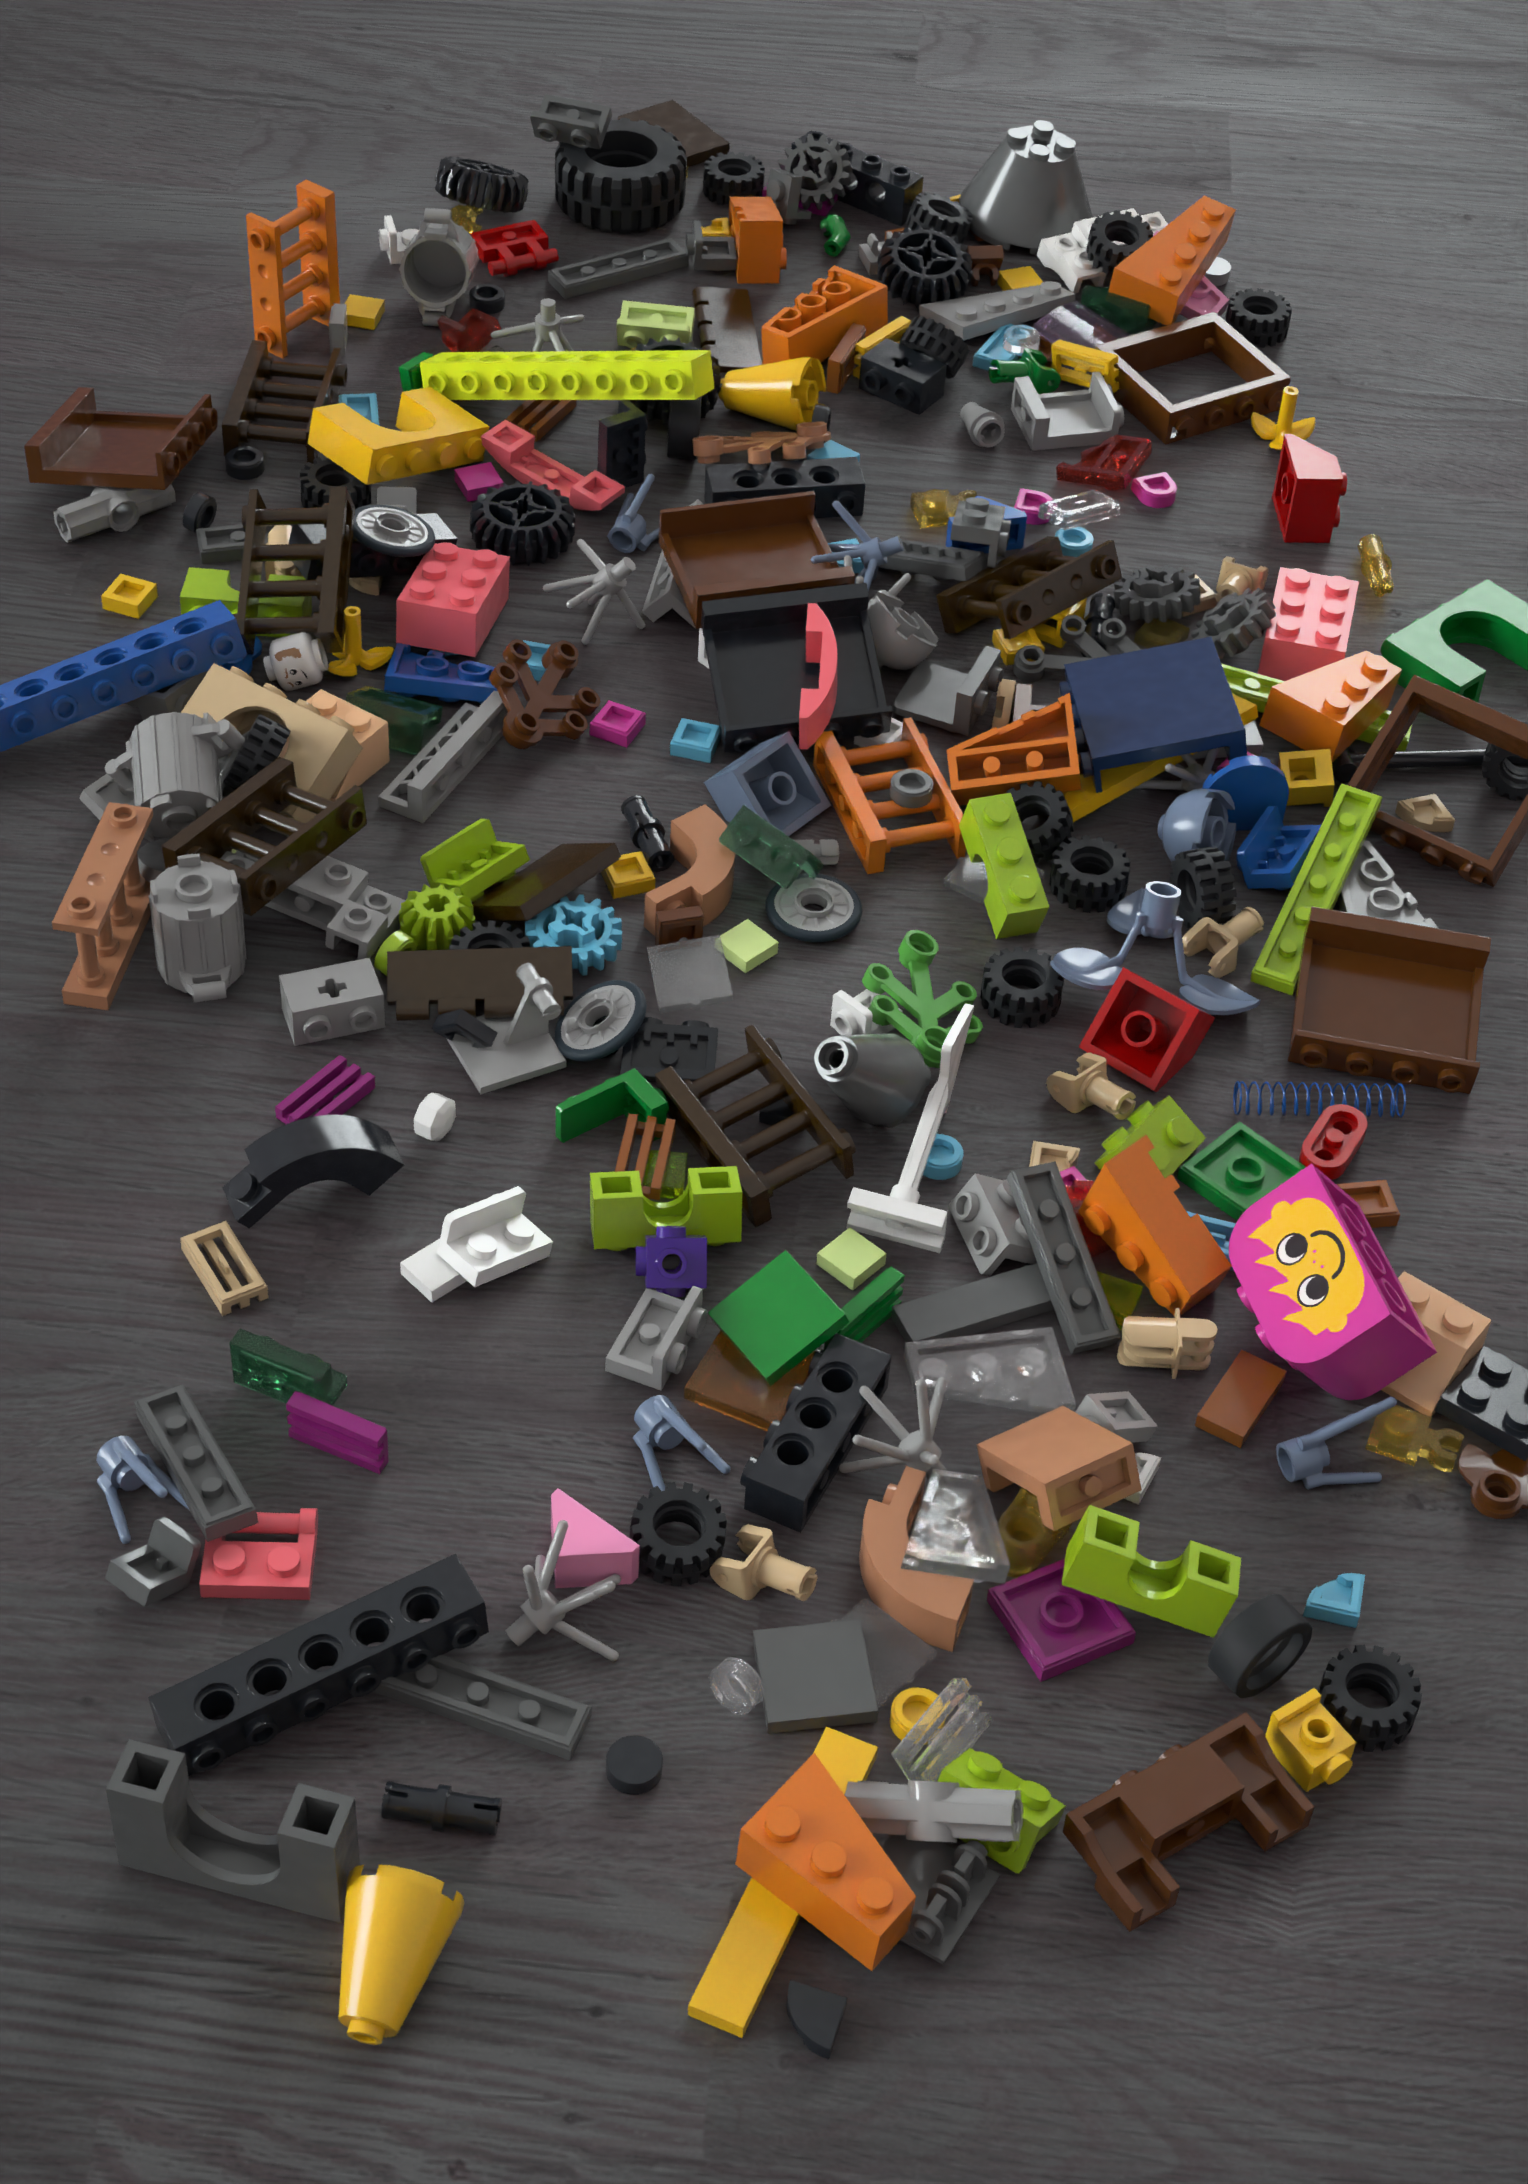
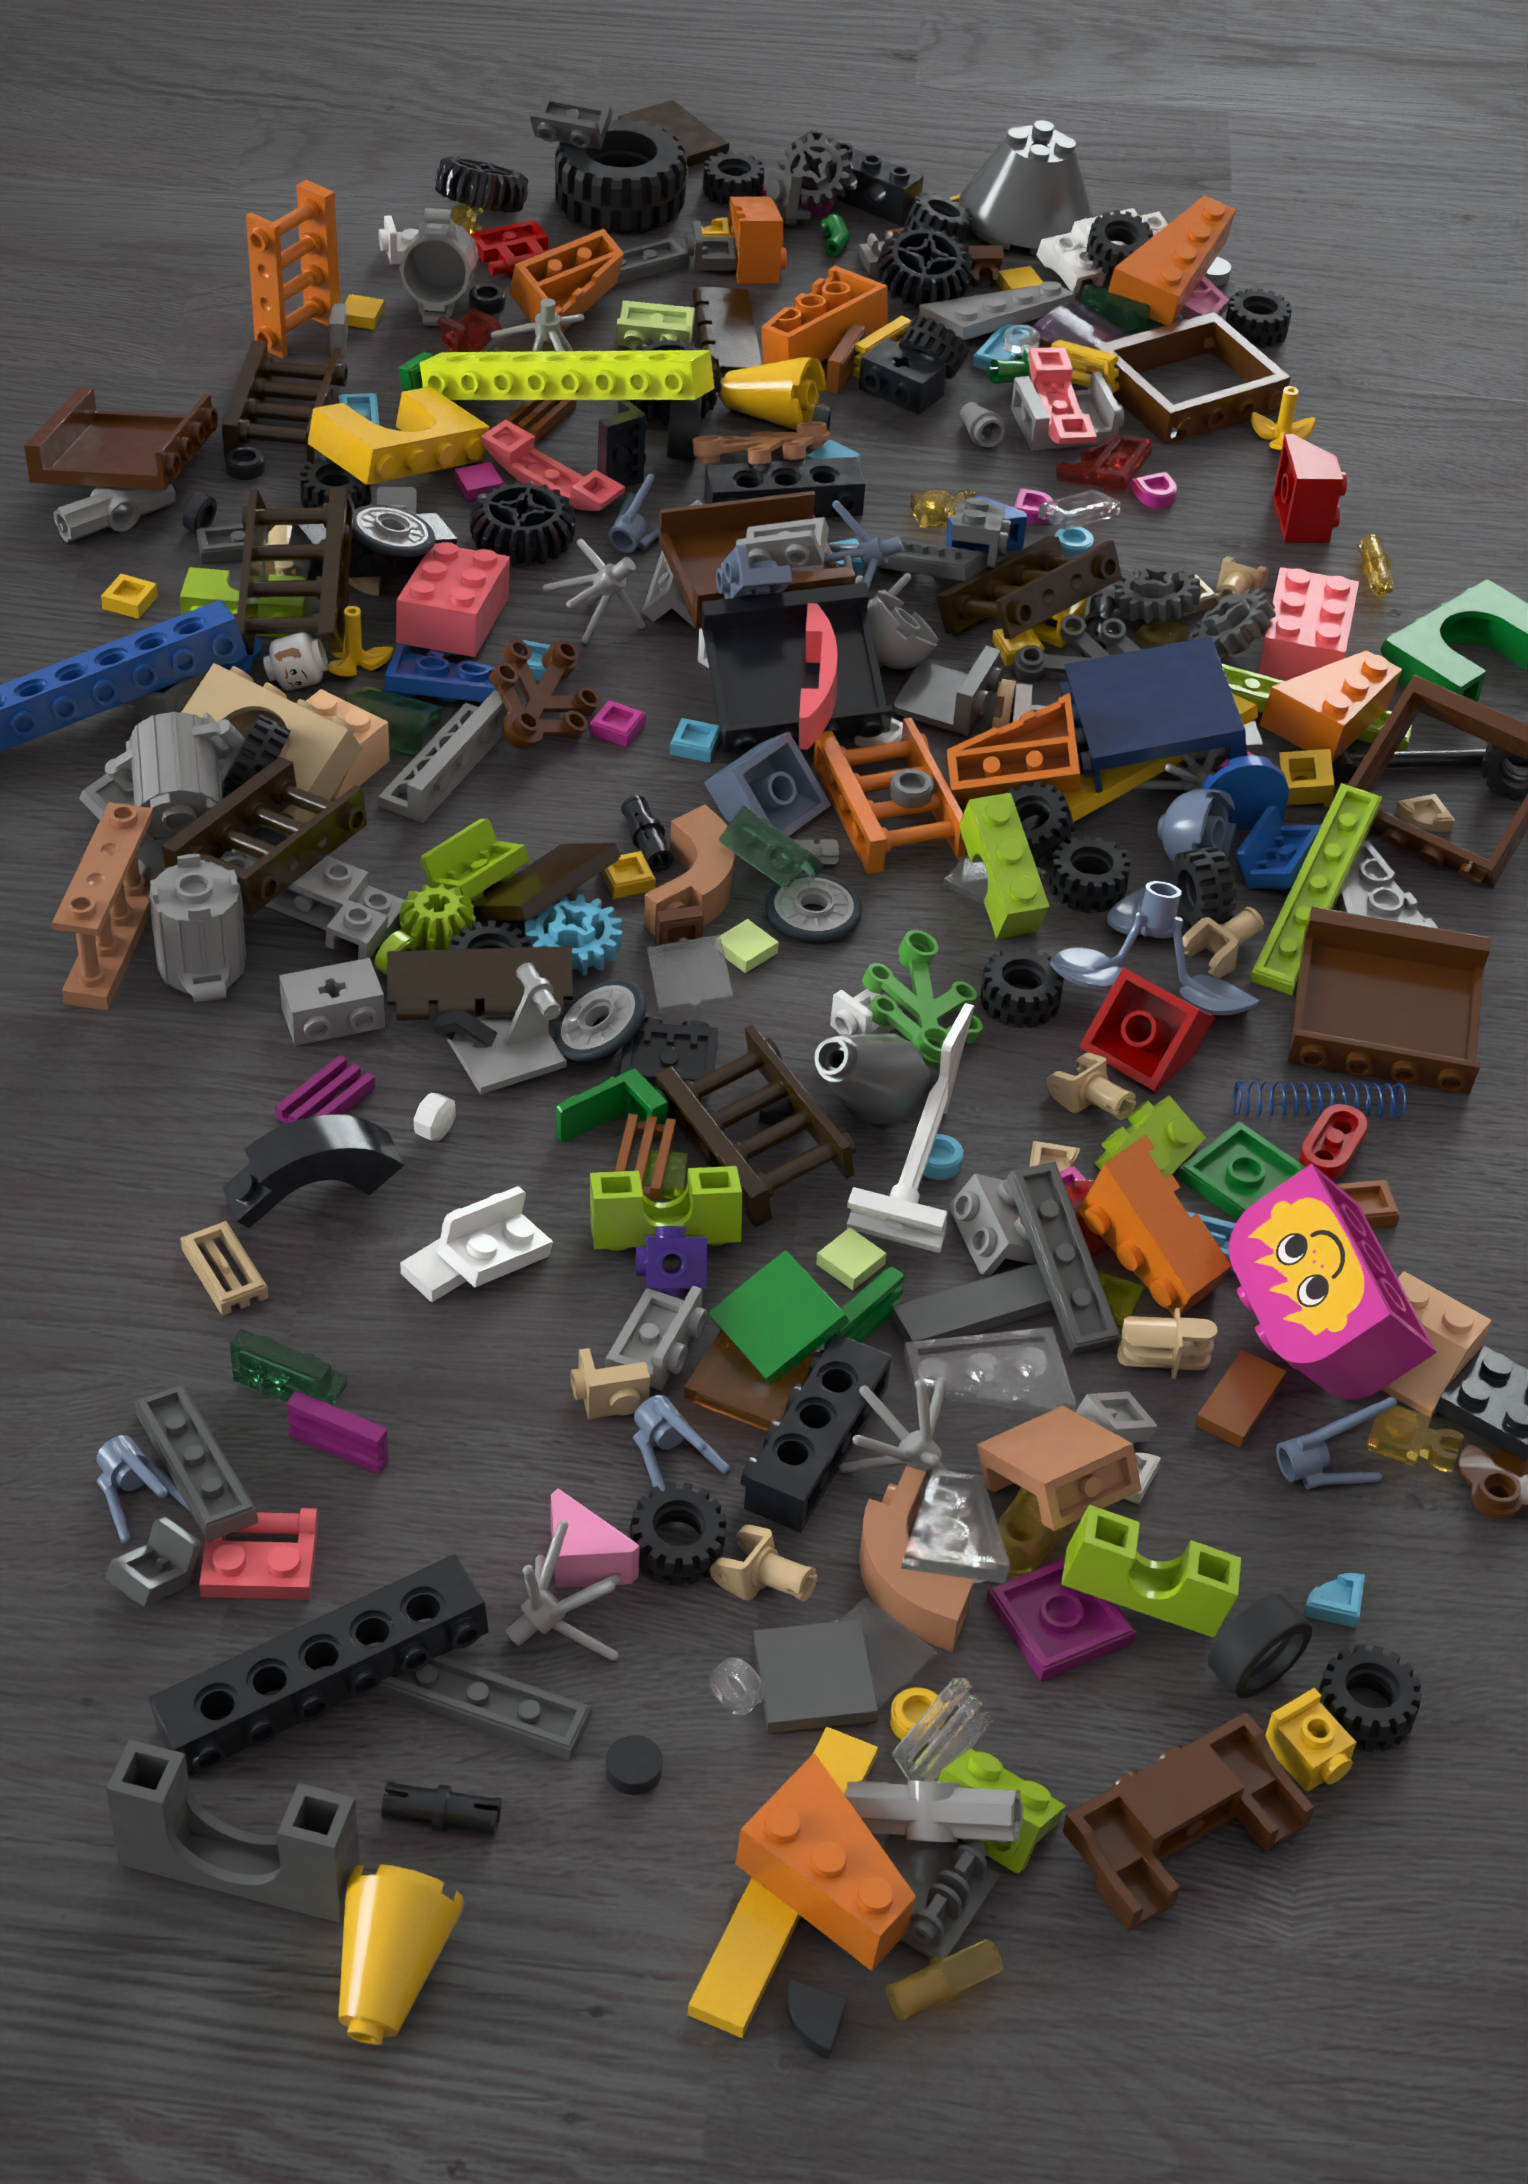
(570, 275): none -> orange wedge
(609, 1389): none -> tan bracket
(738, 580): none -> sand blue bracket
(787, 543): none -> light grey bracket
(944, 1978): none -> clear yellow axle
(1052, 380): none -> coral slope

